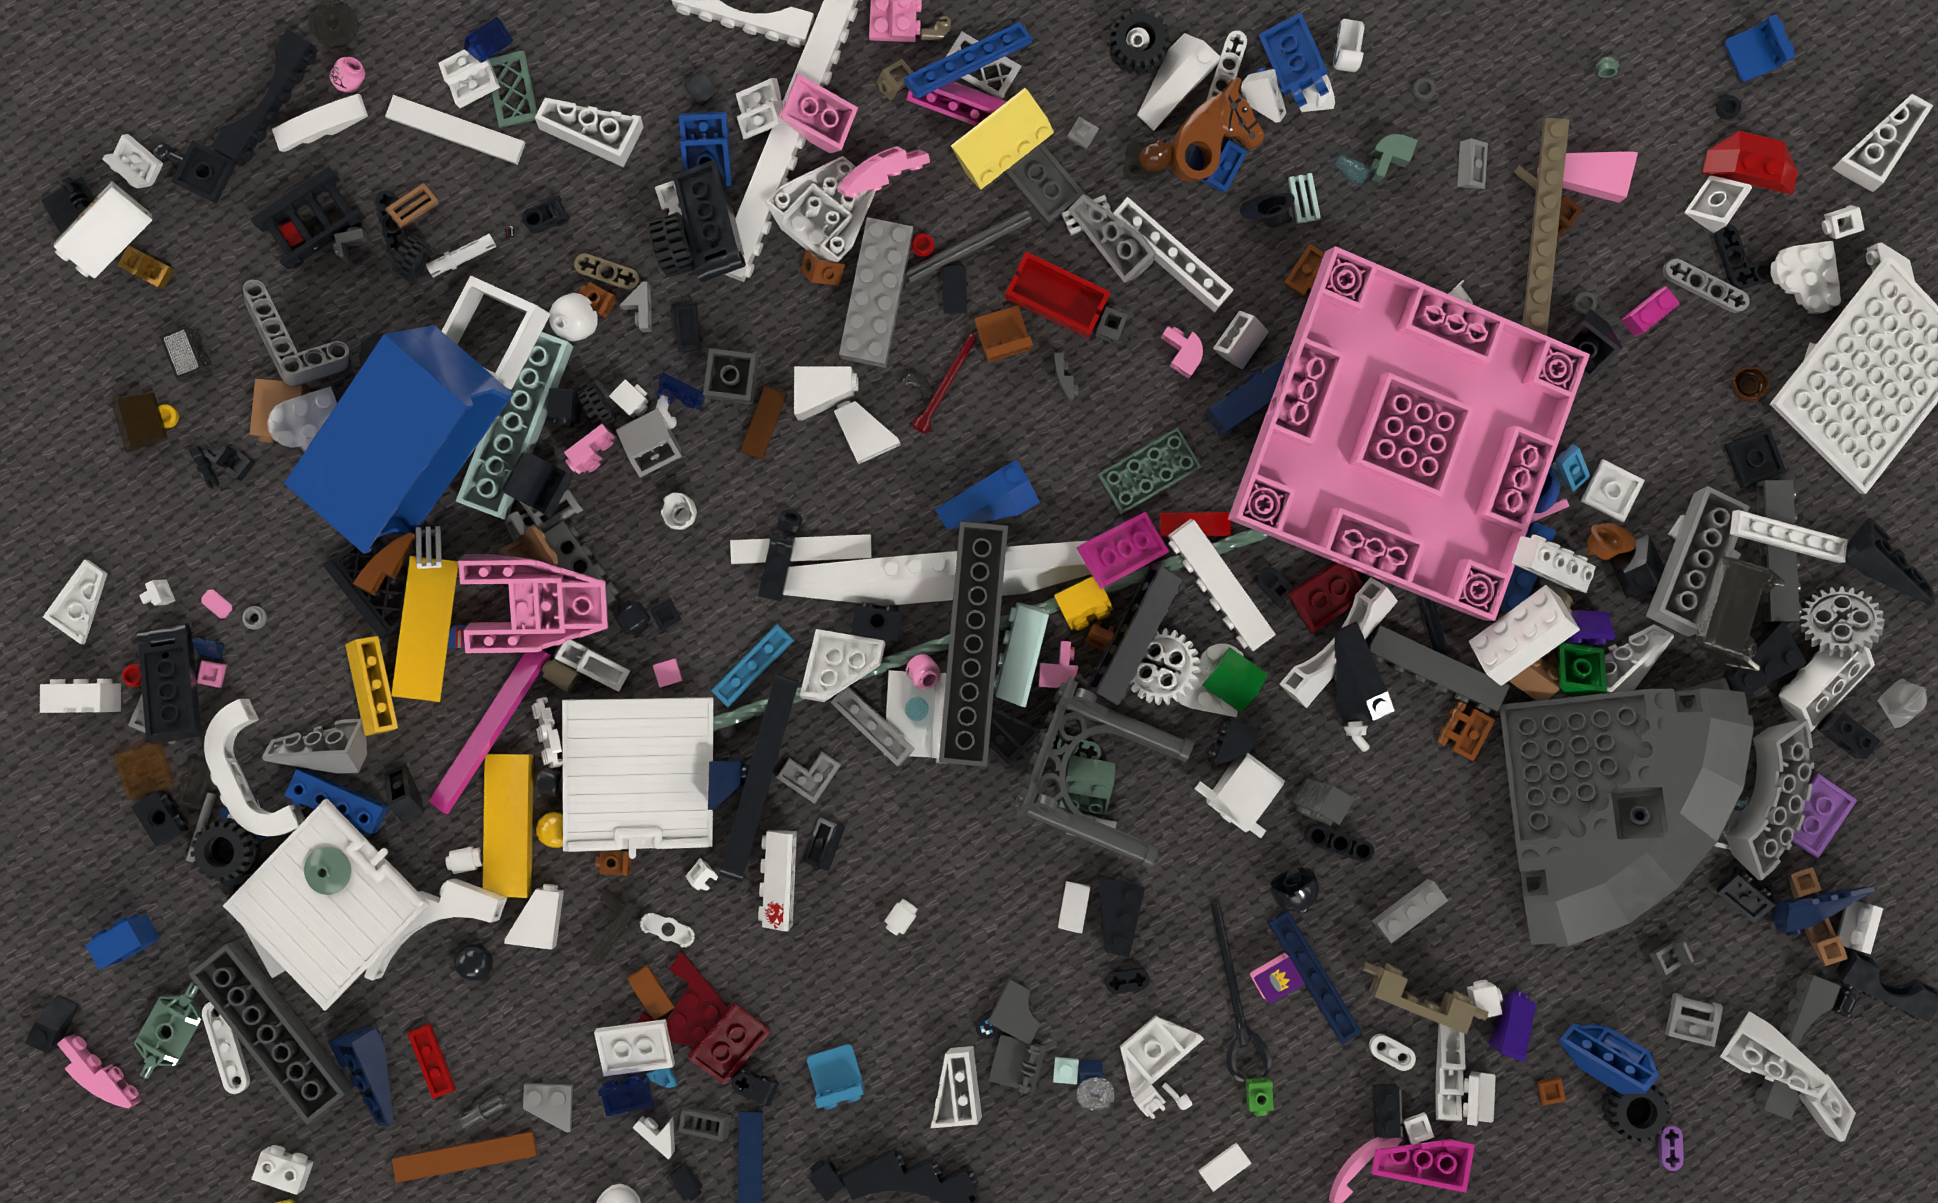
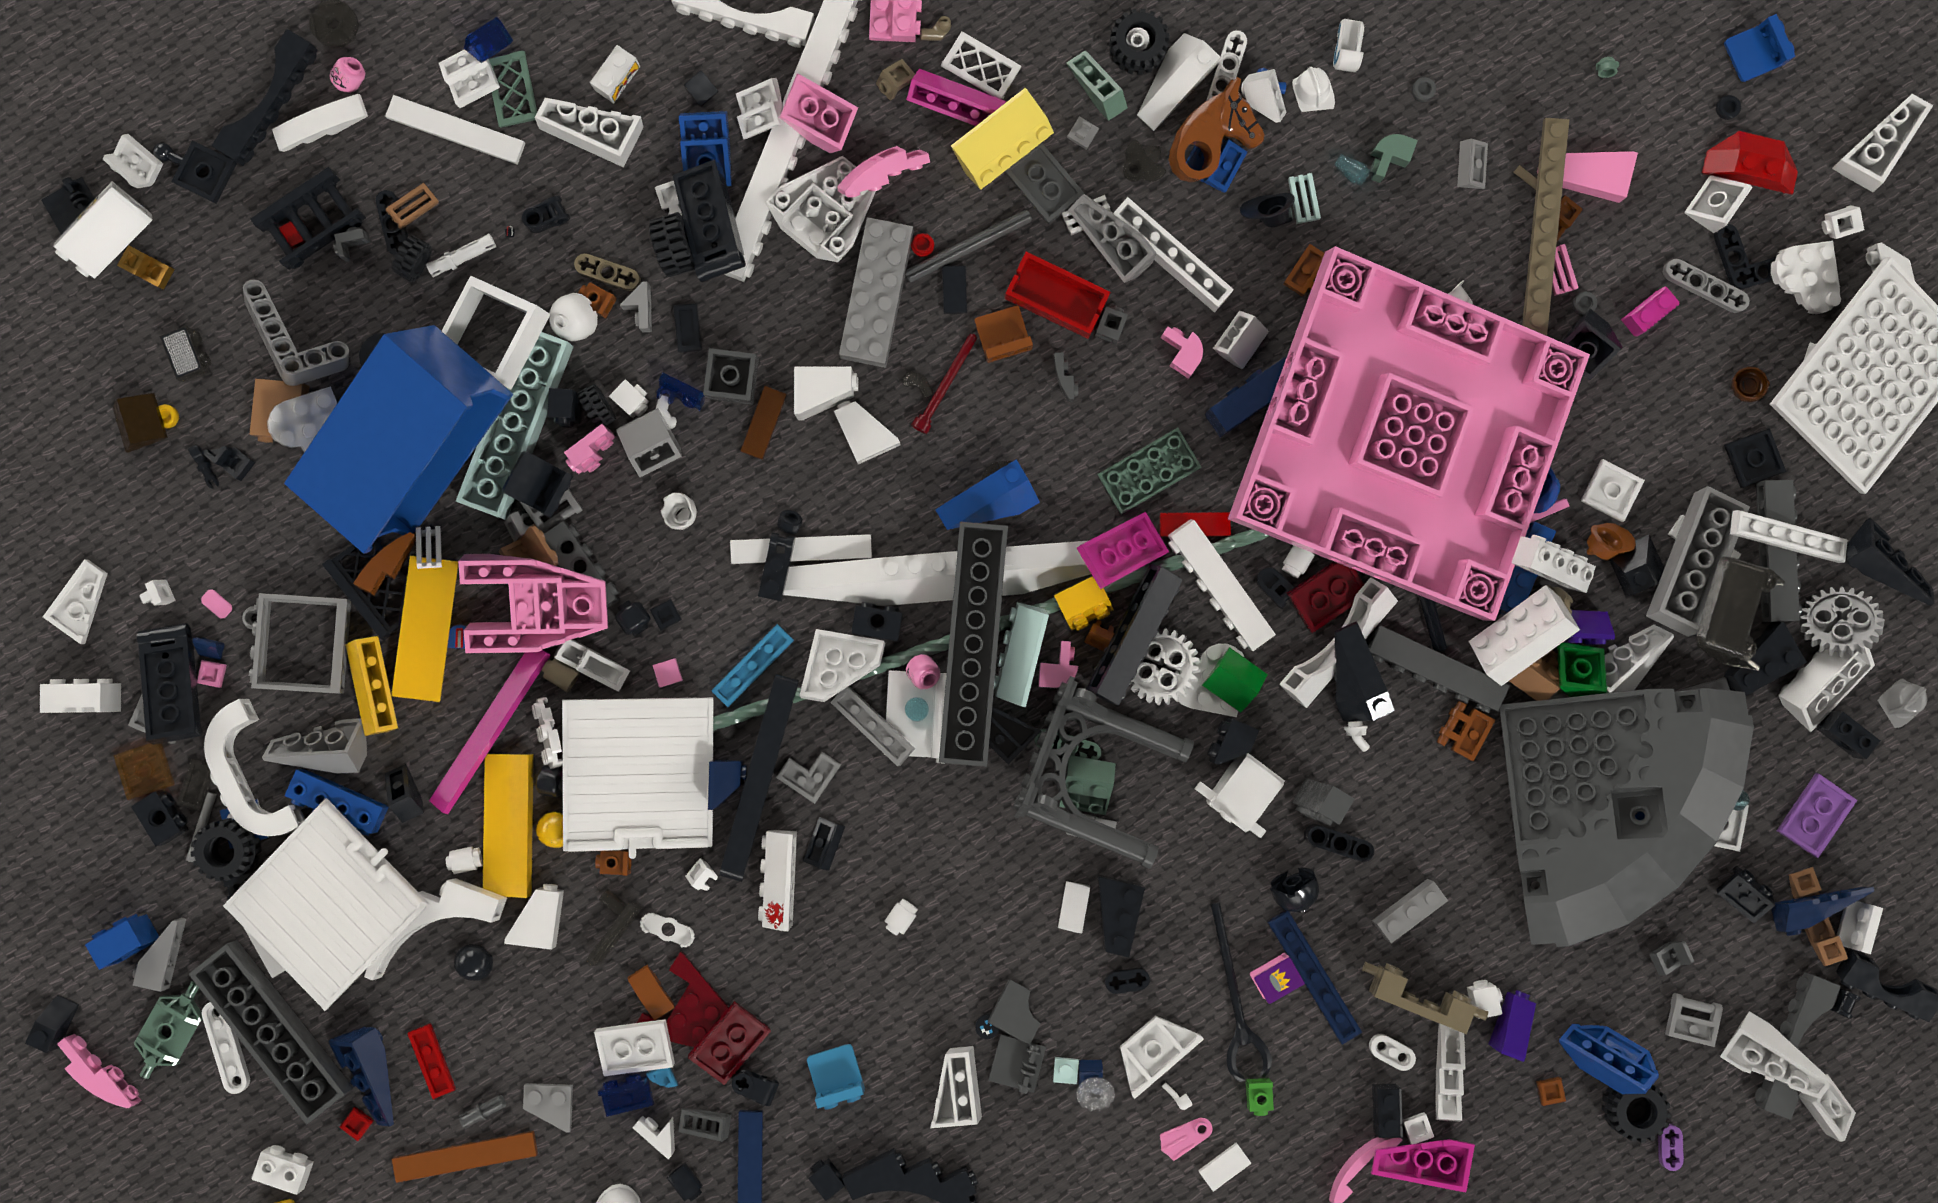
(132, 675): red plate -> none
(158, 963): none -> light grey slope
(261, 632): none -> light grey window
(337, 870): sand green dish -> none
(356, 1123): none -> red tile
(615, 74): none -> white brick
(822, 270): dark orange bracket -> none
(967, 60): blue tile -> none
(1098, 85): none -> sand green slope
(1150, 1101): white tile -> none
(1156, 156): reddish brown hair -> none
(1184, 1138): none -> bright pink piece
(1295, 57): blue tile -> none
(1297, 561): none -> white brick
(1480, 1097): white bracket -> none
(1569, 271): none -> bright pink tile
(1571, 467): dark azure slope -> none
(1776, 798): light grey brick -> none

